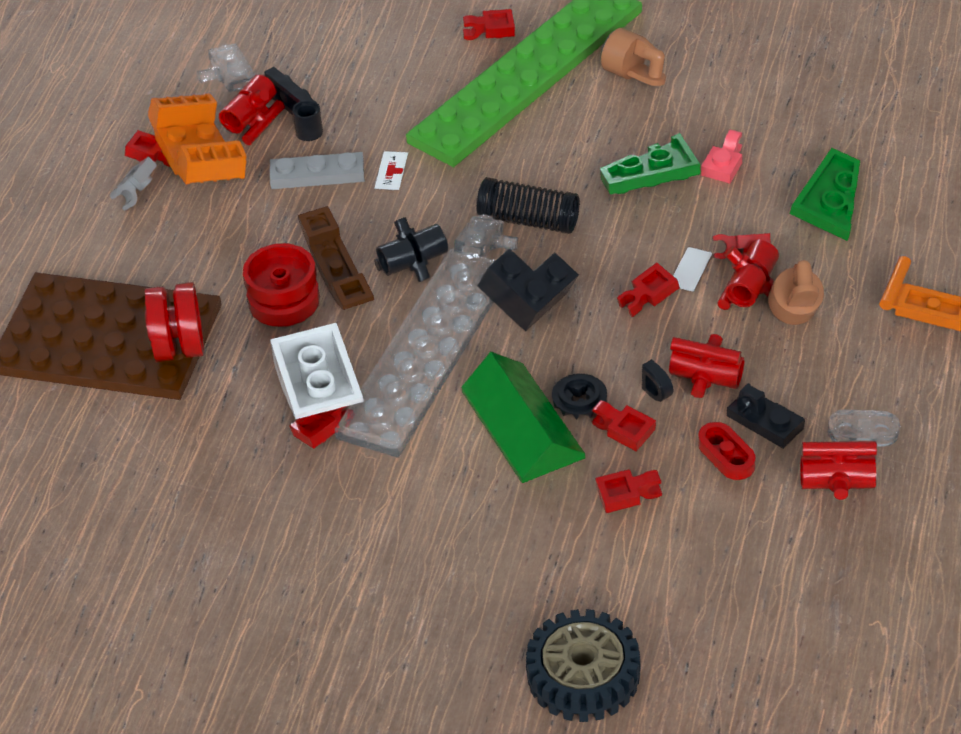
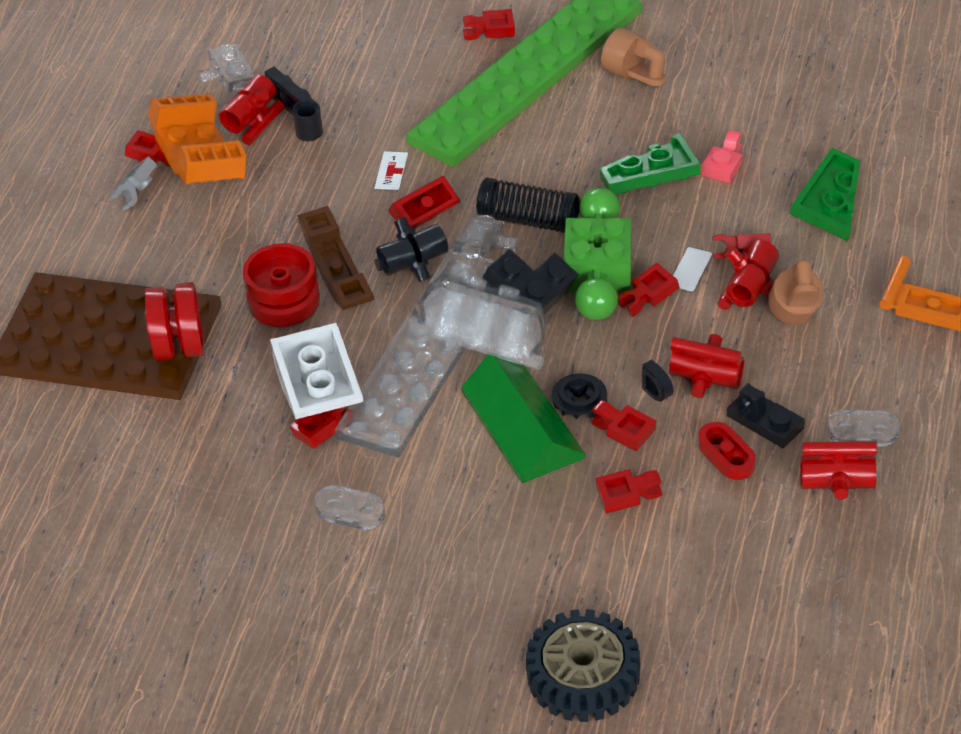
(317, 170): light grey plate -> none
(353, 509): none -> clear plate
(425, 202): none -> red slope
(482, 319): none -> clear windscreen
(600, 252): none -> bright green brick

